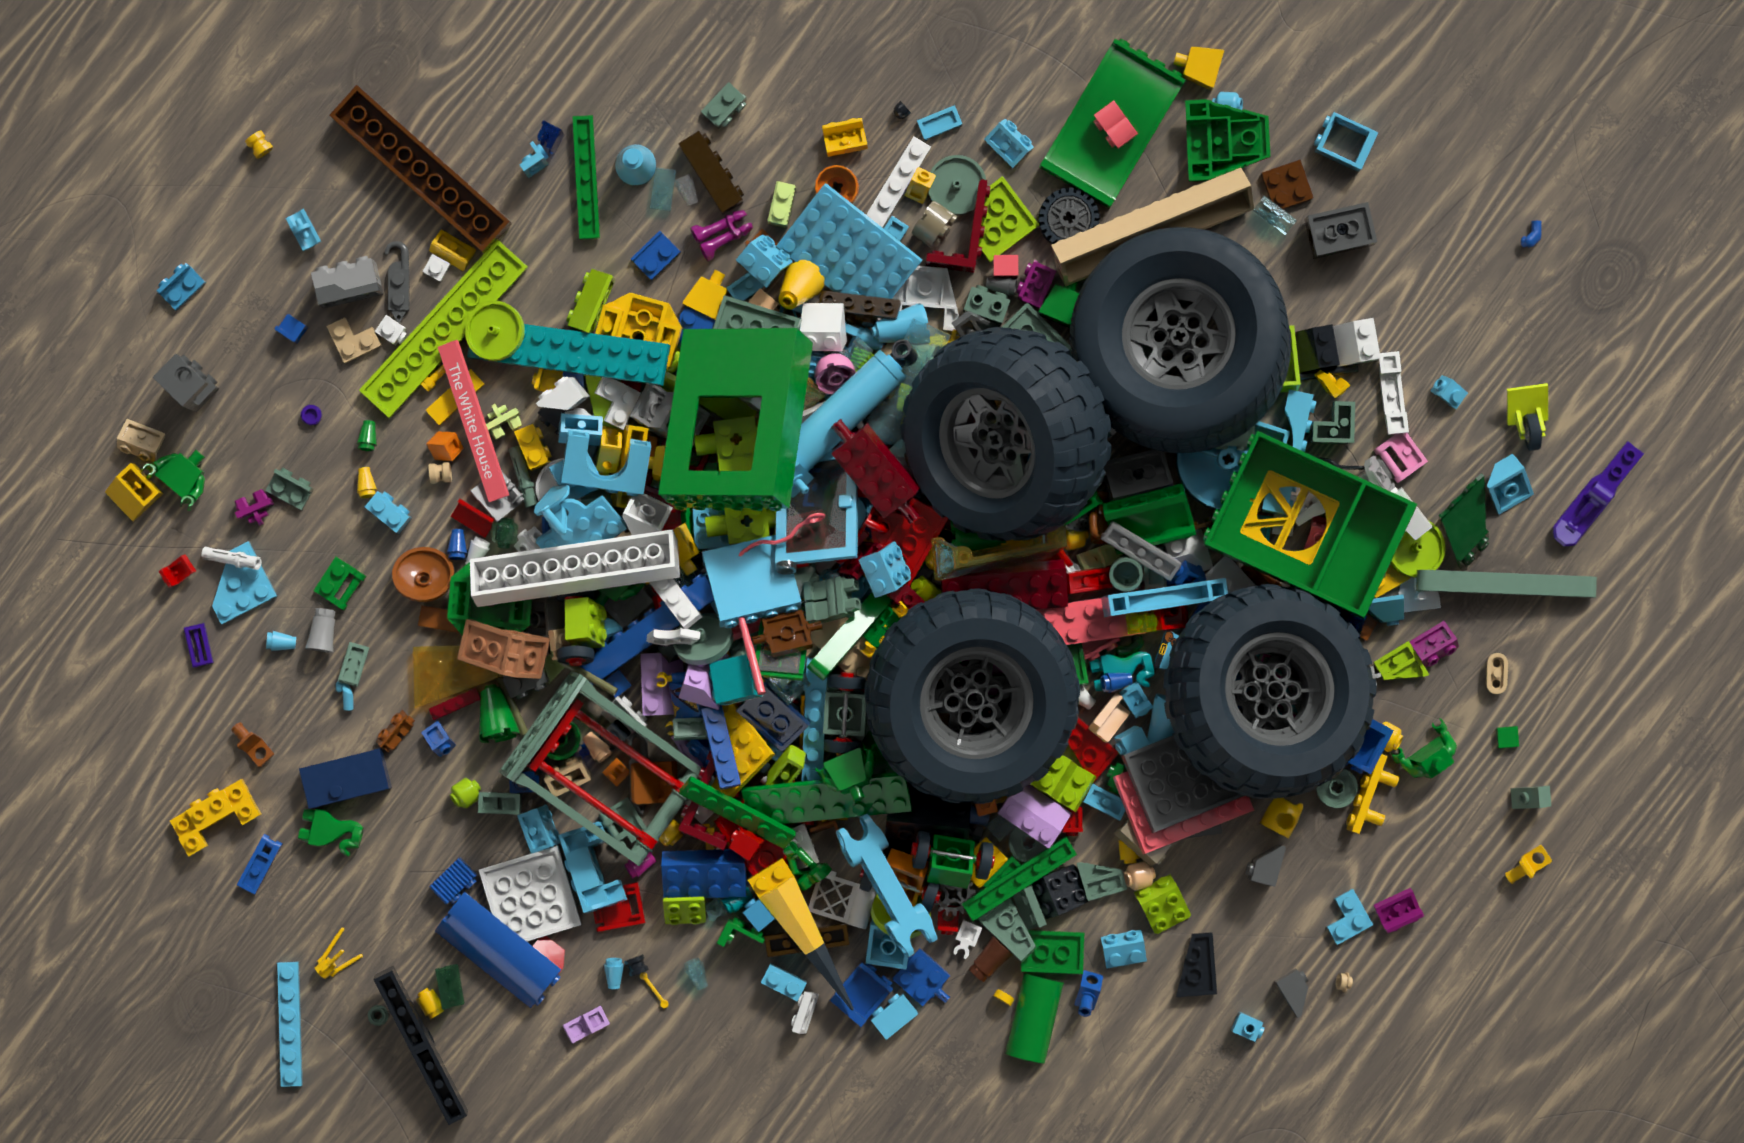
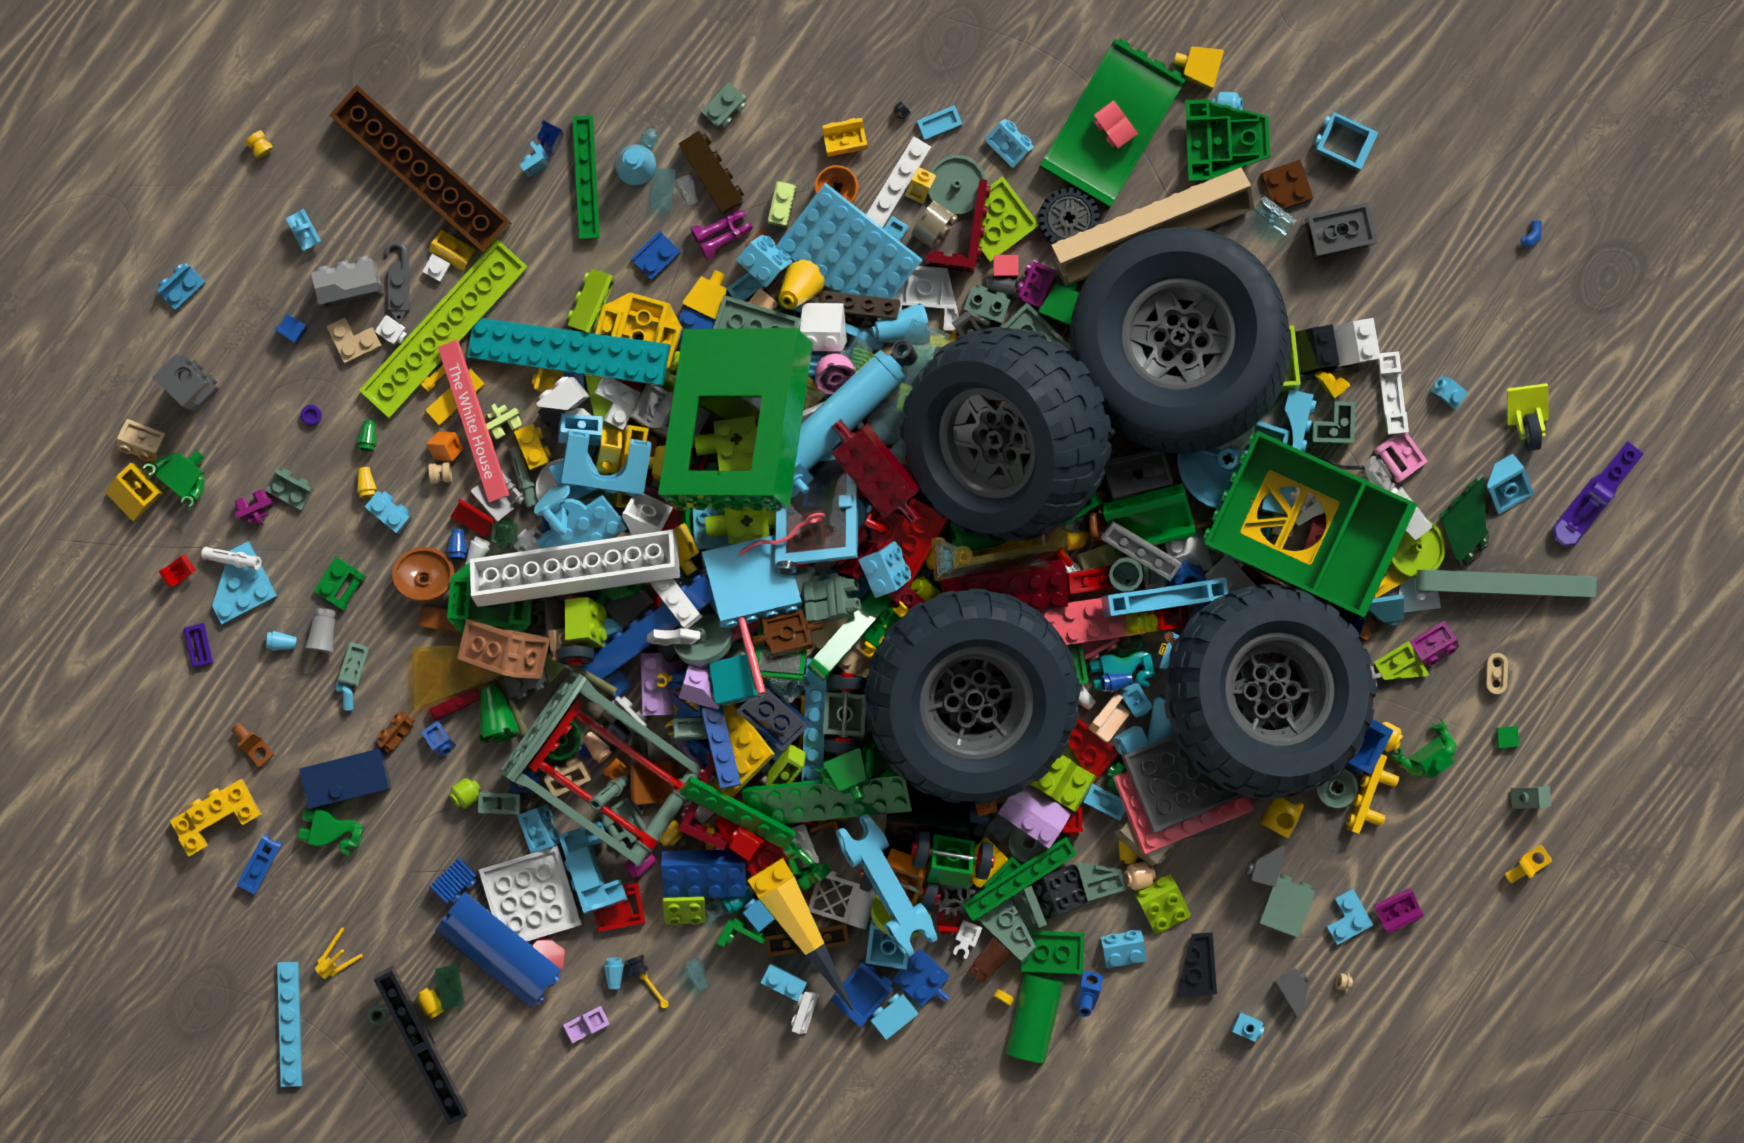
(494, 330): lime piece -> none
(612, 790): none -> sand green pin
(650, 137): none -> clear light blue hinge
(1287, 906): none -> sand green brick

